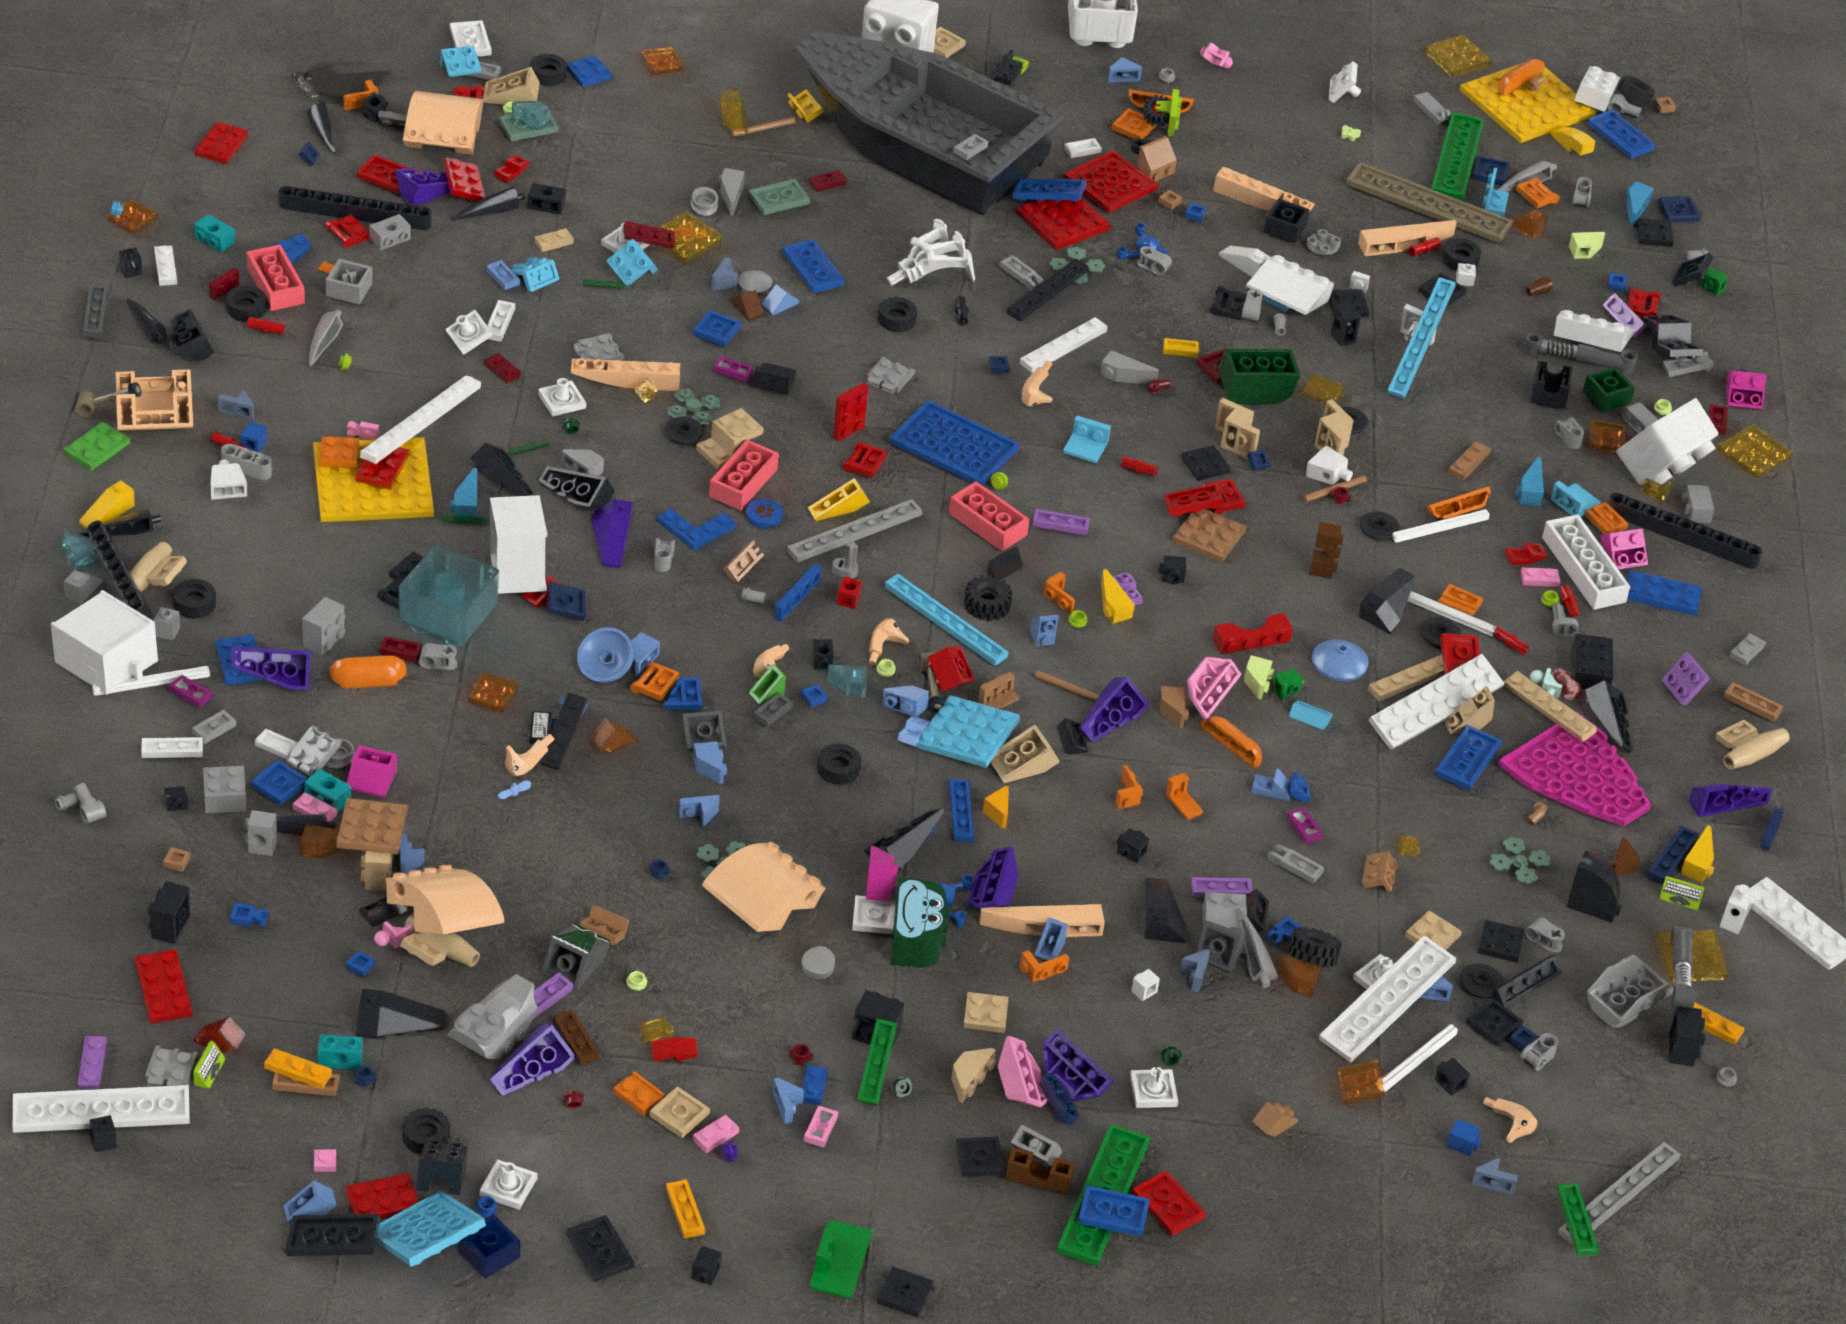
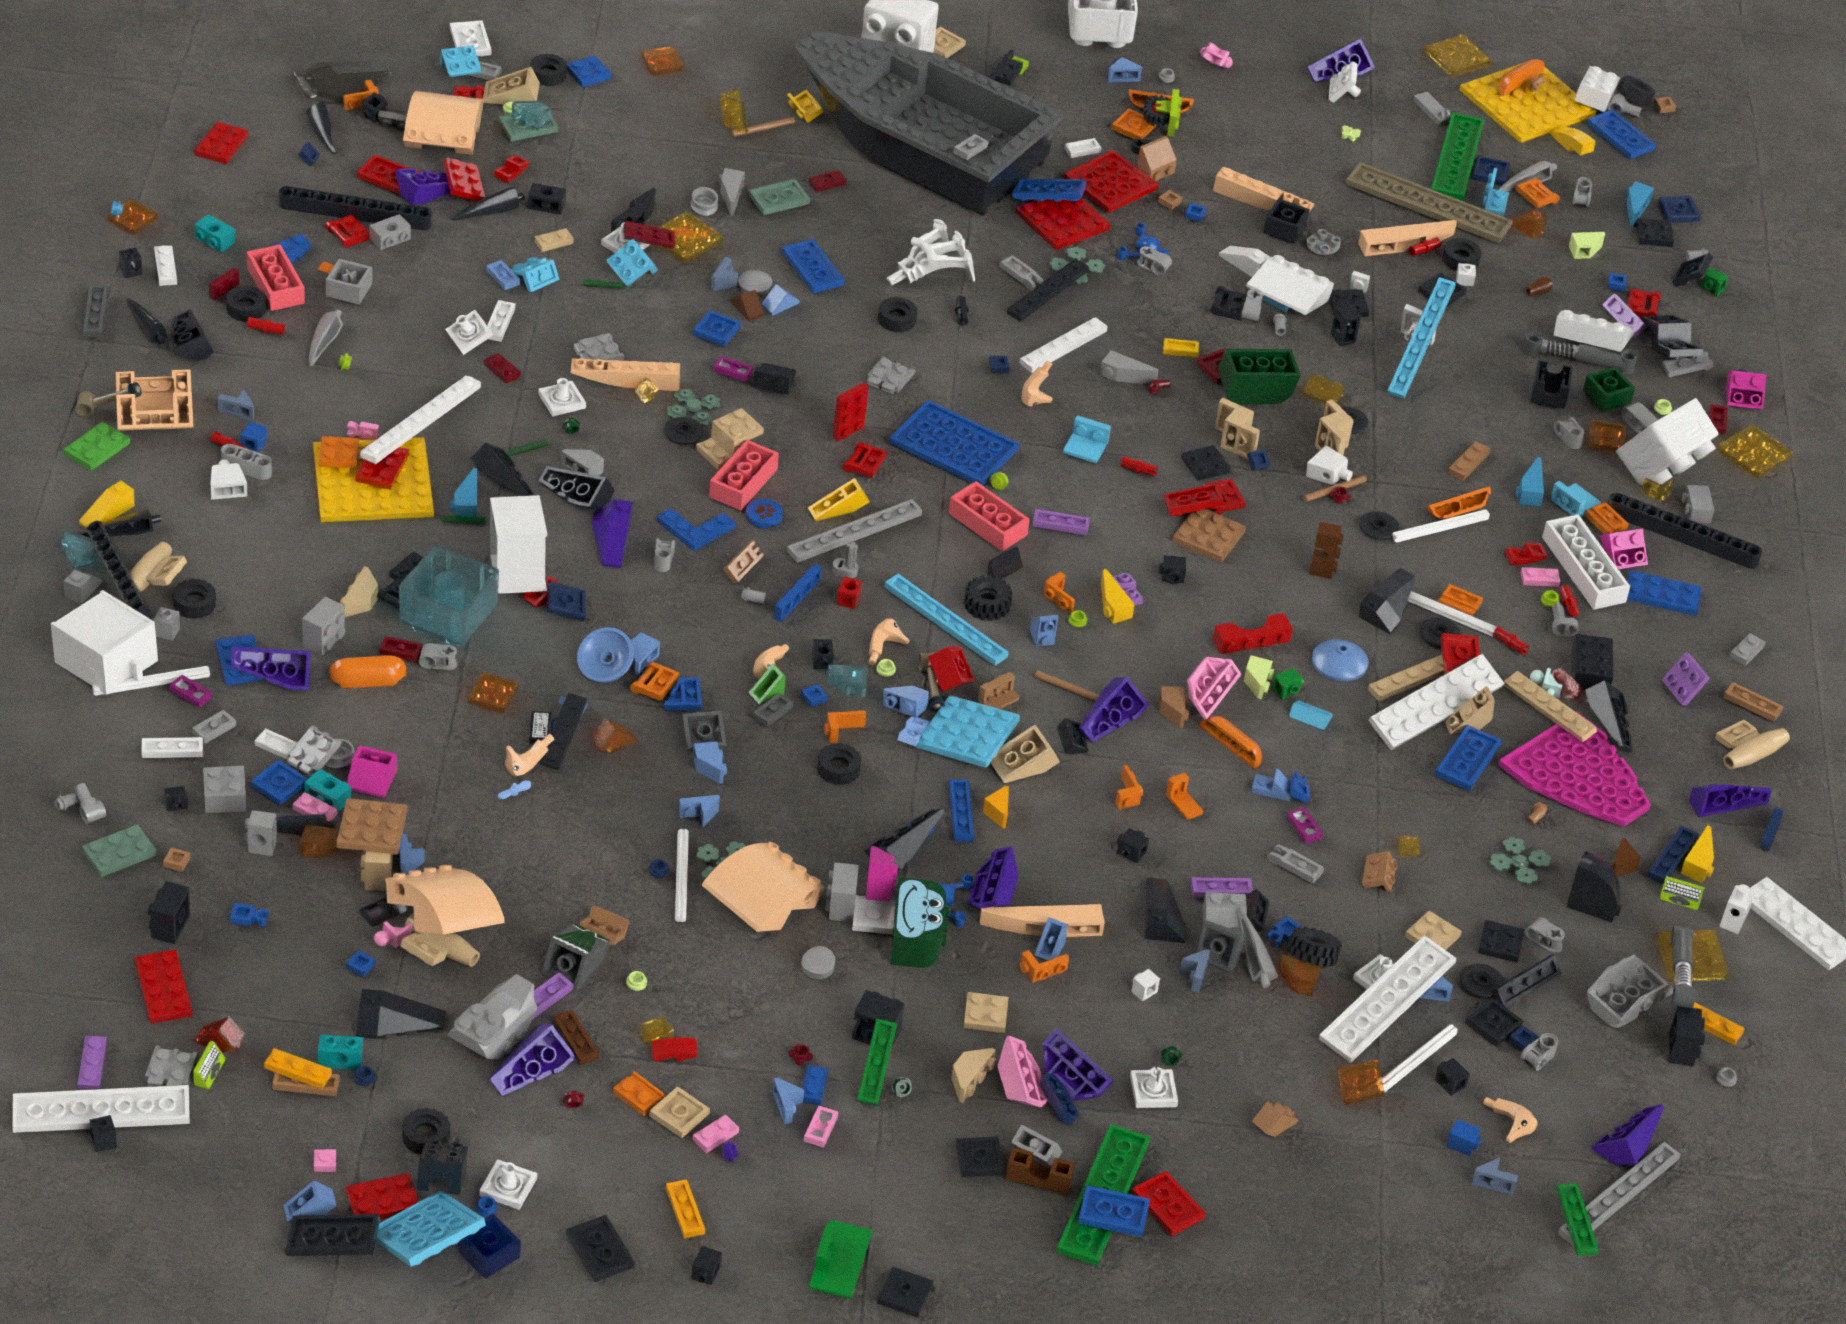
(119, 850): none -> sand green plate
(360, 595): none -> tan slope
(639, 211): none -> black slope
(681, 875): none -> white axle
(842, 892): none -> light grey brick
(843, 720): none -> orange bracket
(1335, 61): none -> dark purple wedge
(1630, 1138): none -> dark purple wedge

